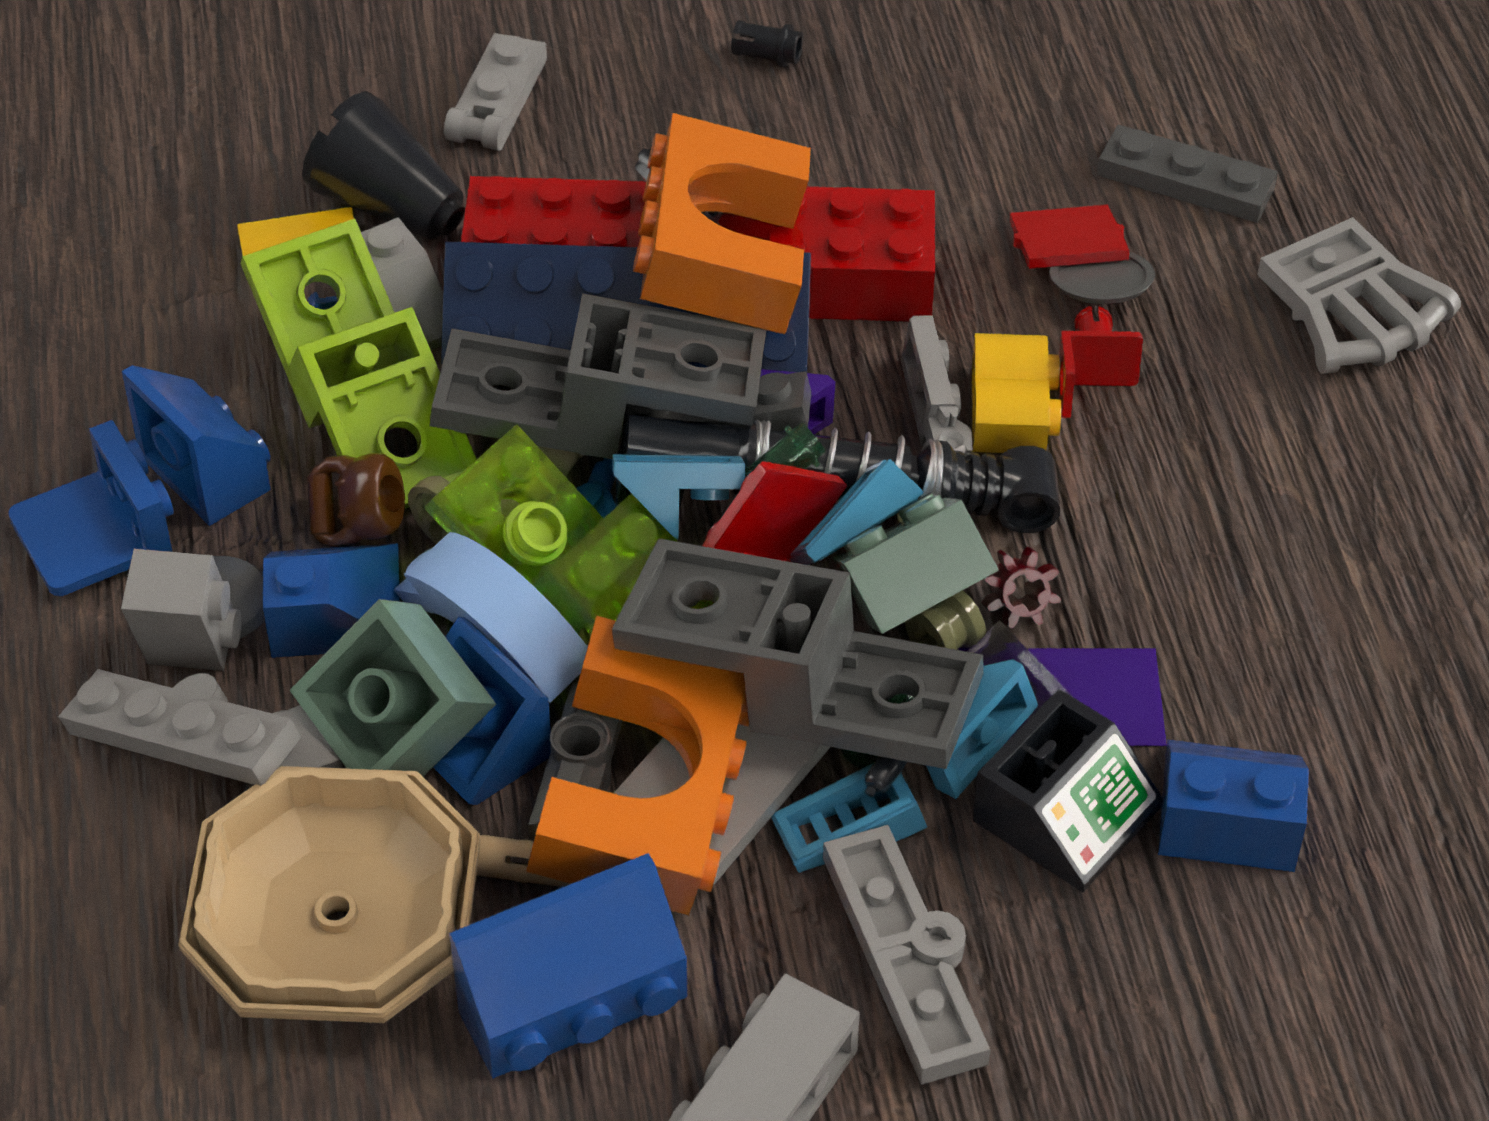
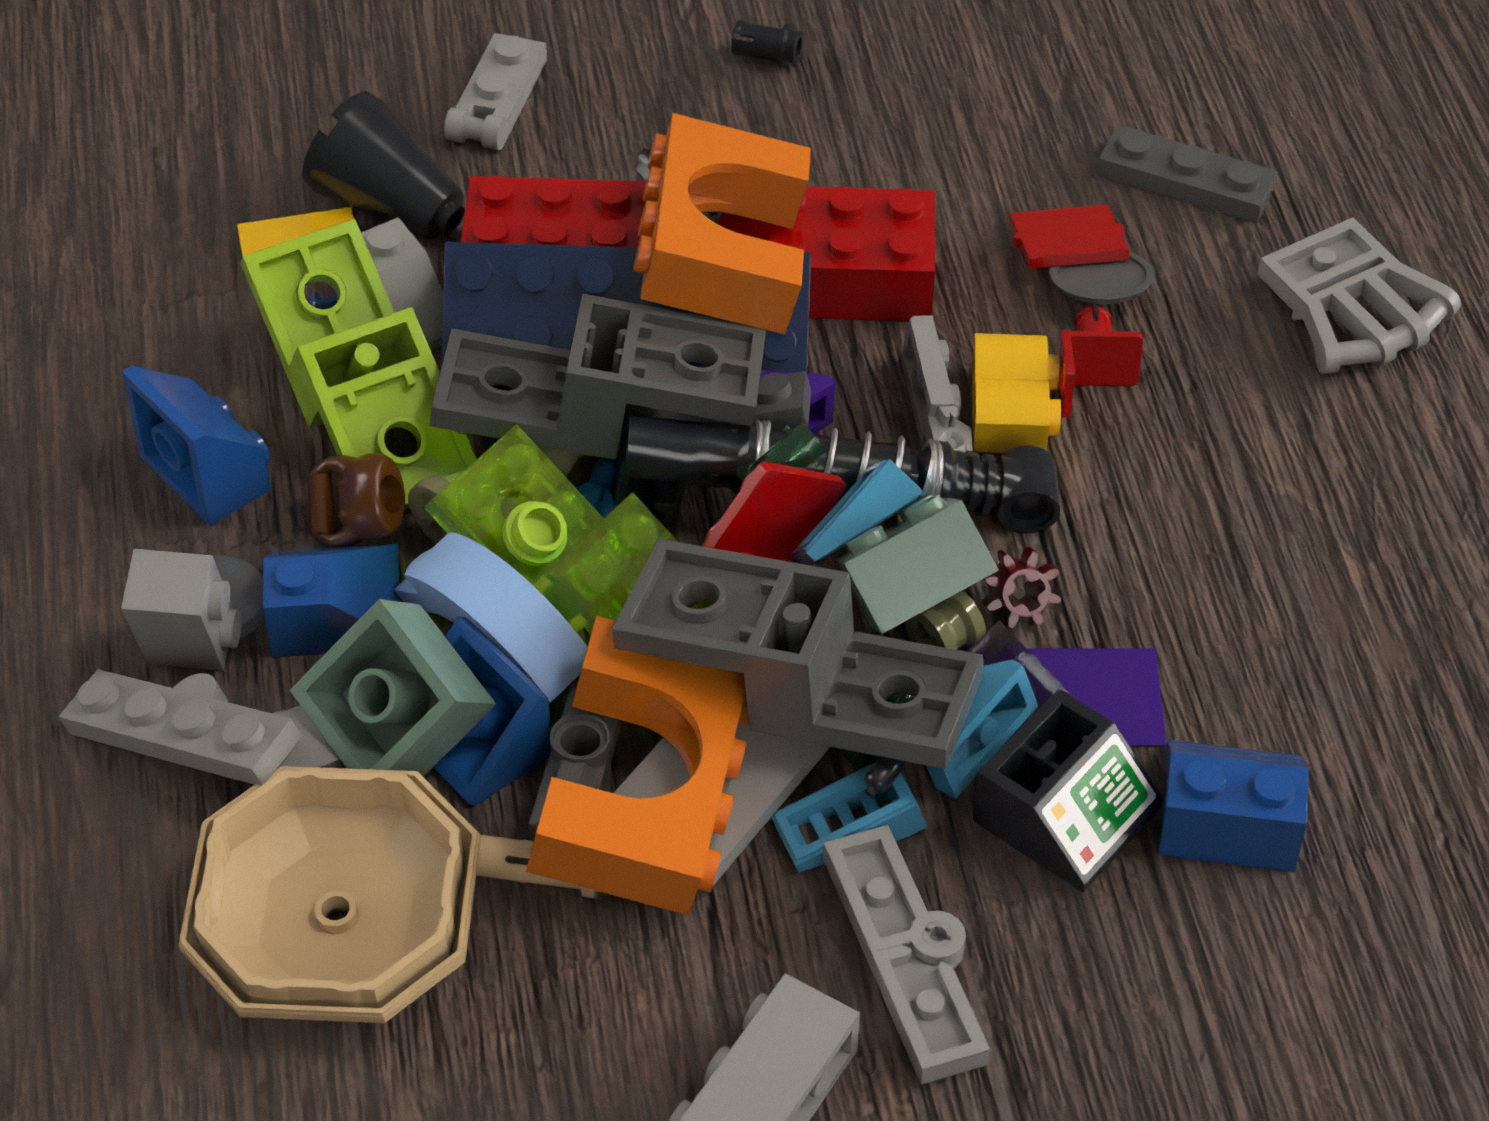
(97, 521): blue bracket -> none
(568, 966): blue slope -> none
(658, 478): dark azure slope -> none

